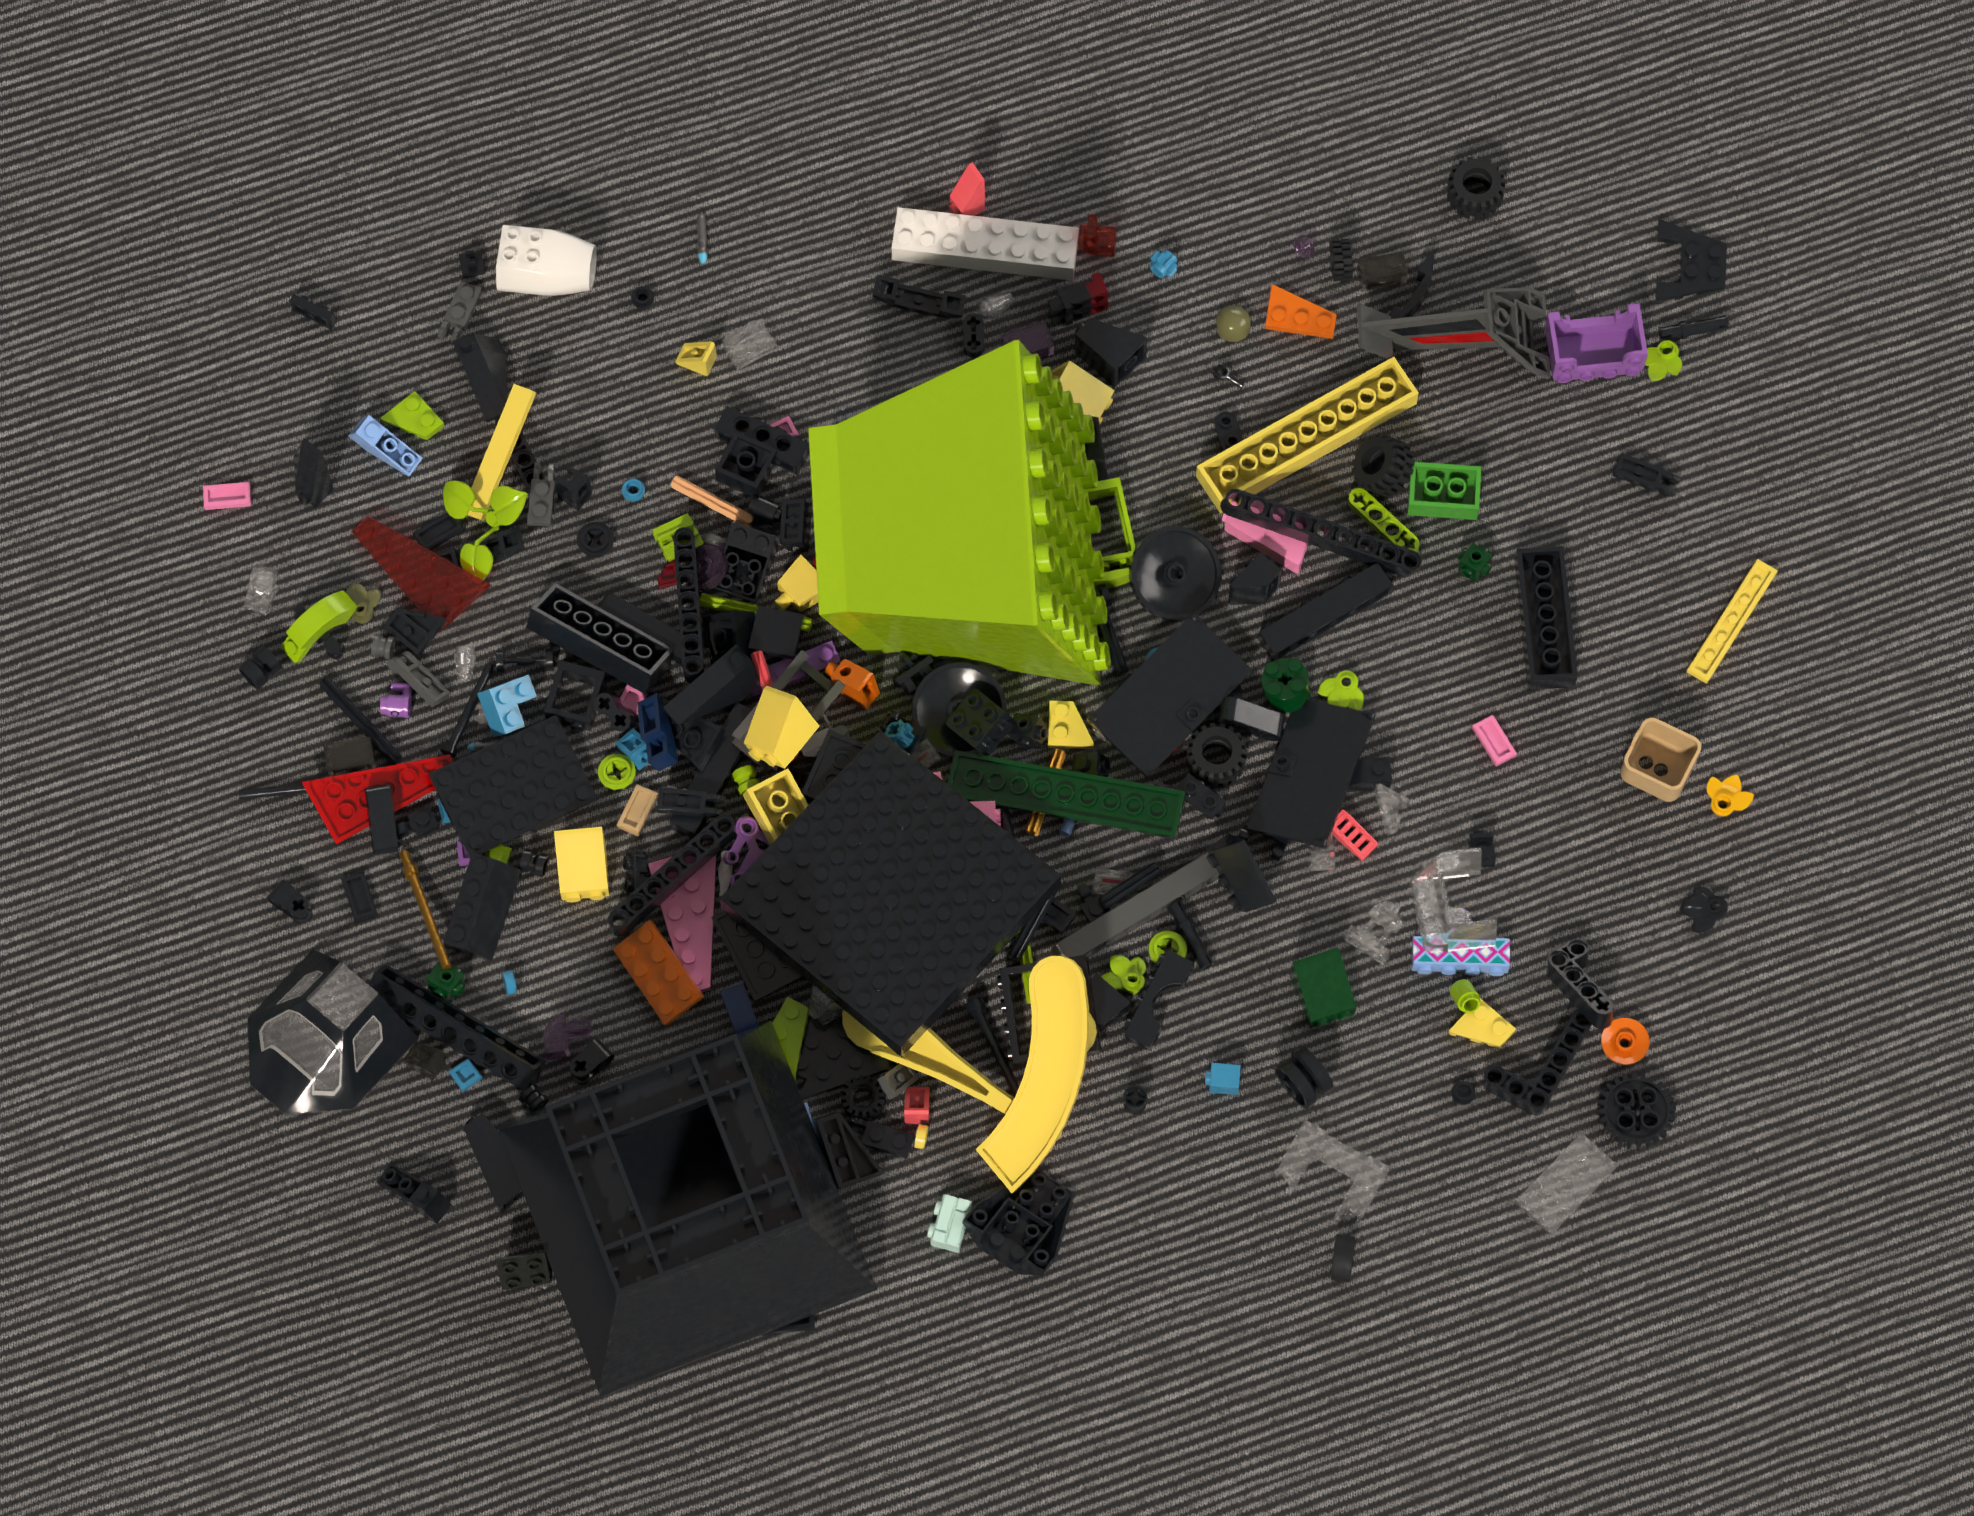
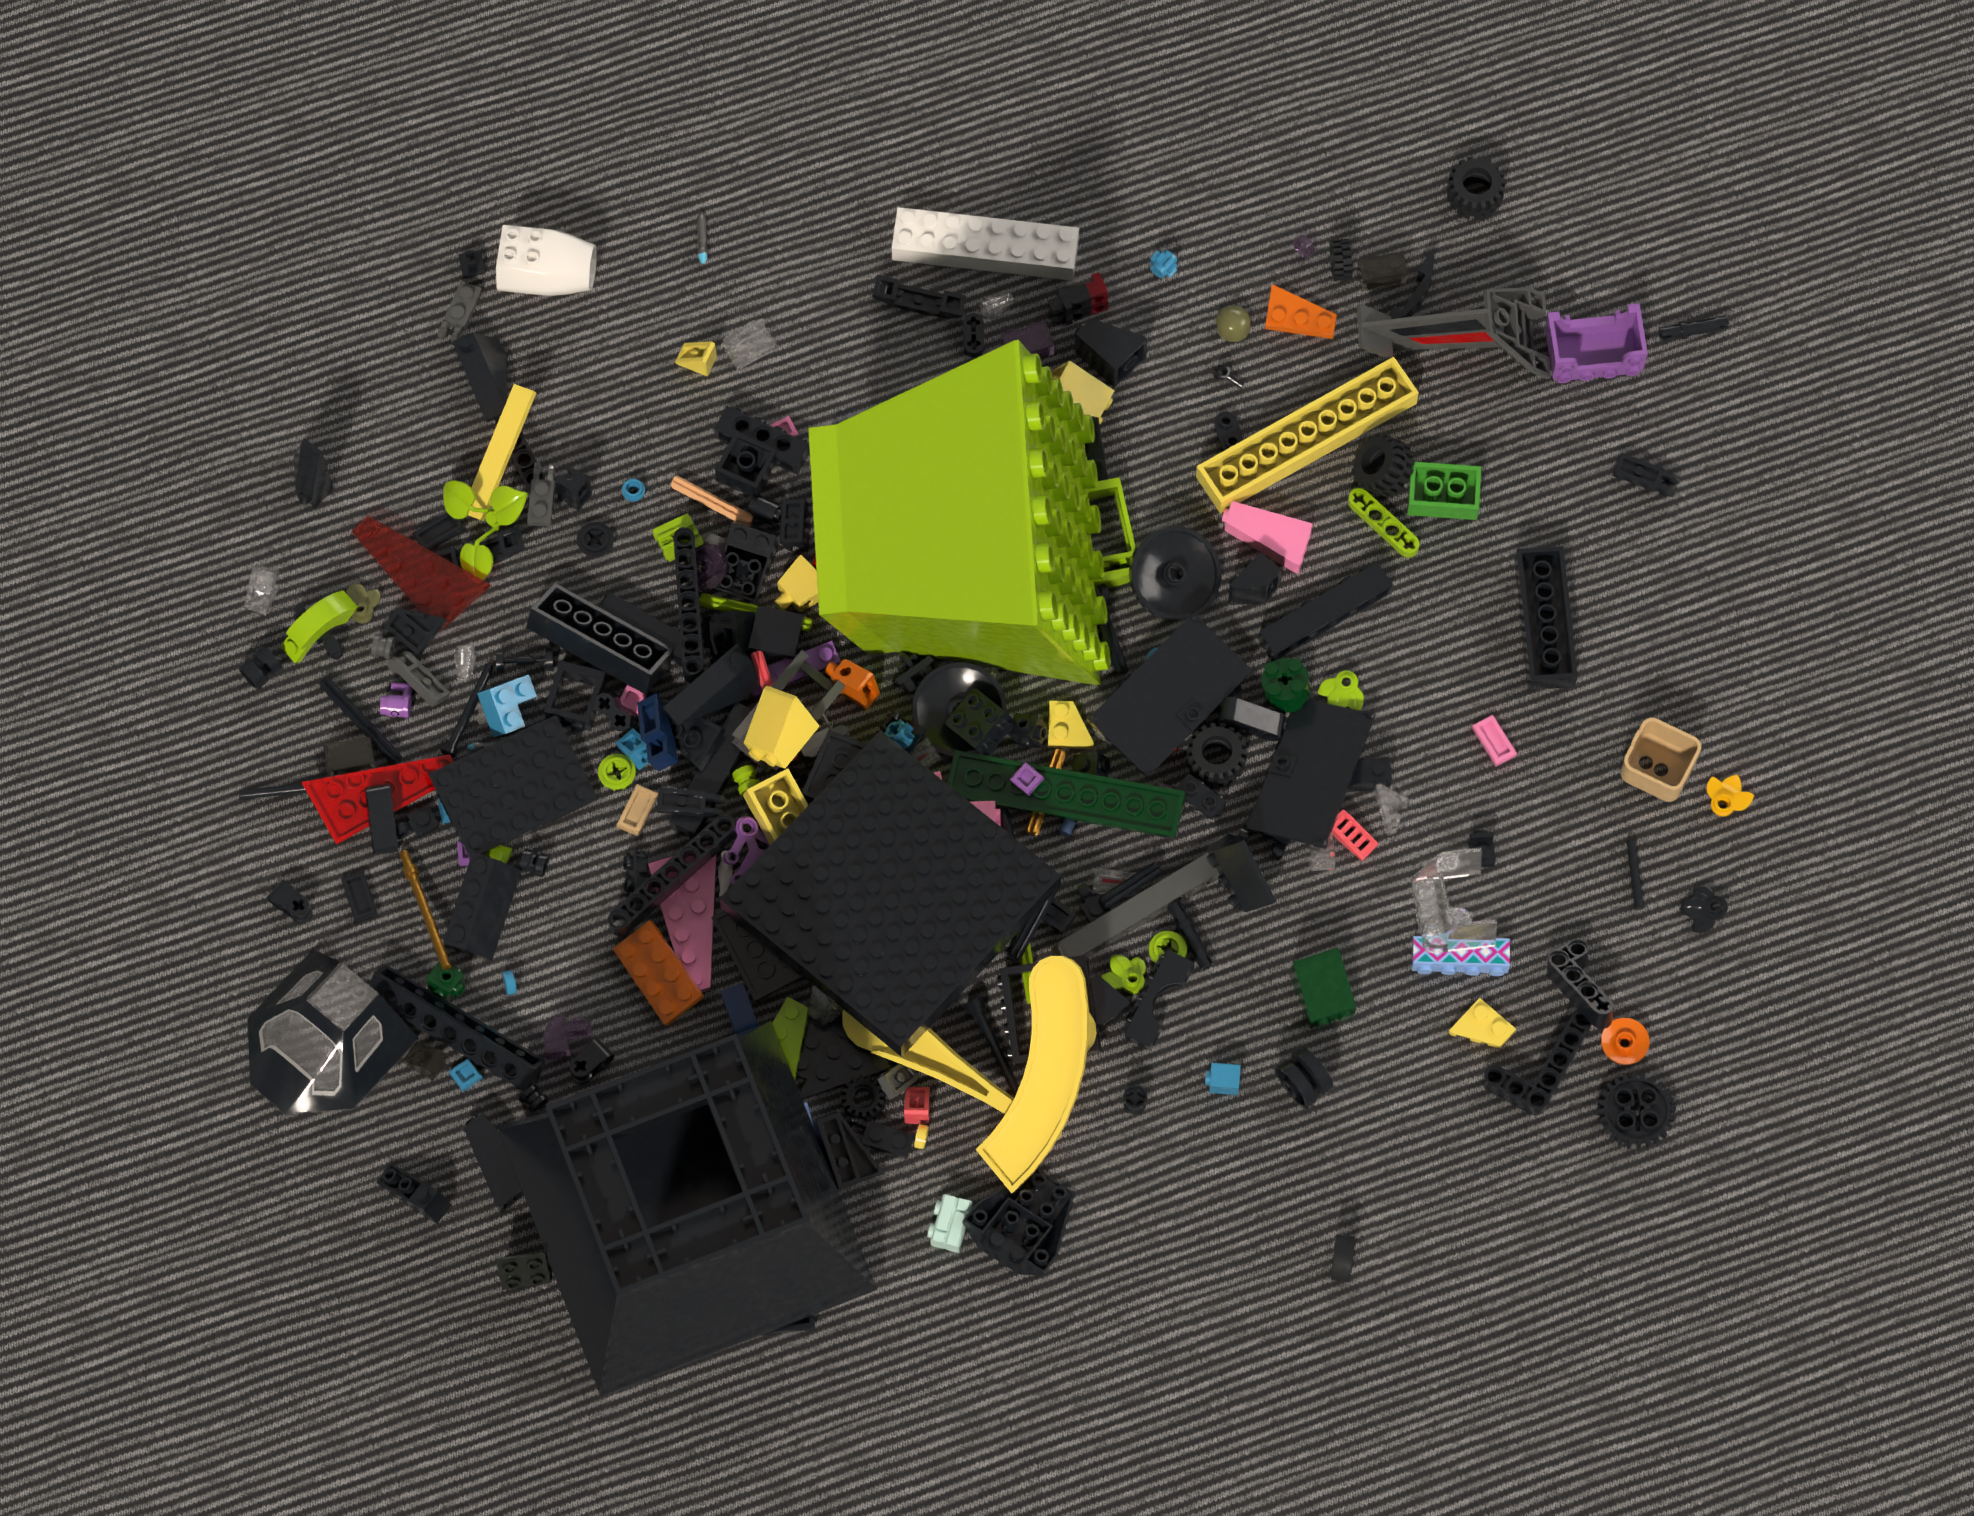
(227, 495): bright pink tile -> none
(306, 308): black plate -> none
(384, 445): light blue slope -> none
(414, 417): lime wing -> none
(582, 864): light yellow slope -> none
(639, 292): black plate -> none
(667, 576): dark red tile -> none
(969, 193): coral slope -> none
(1027, 778): none -> medium lavender tile
(1096, 238): clear red brick -> none
(1309, 534): black beam -> none
(1366, 1171): clear wedge -> none
(1387, 916): clear tile -> none
(1463, 1093): black plate -> none
(1465, 996): lime brick -> none
(1475, 562): dark green brick -> none
(1566, 1184): clear plate -> none
(1635, 874): none -> black bar
(1662, 364): lime plate -> none
(1700, 263): black wing -> none
(1732, 621): light yellow tile -> none

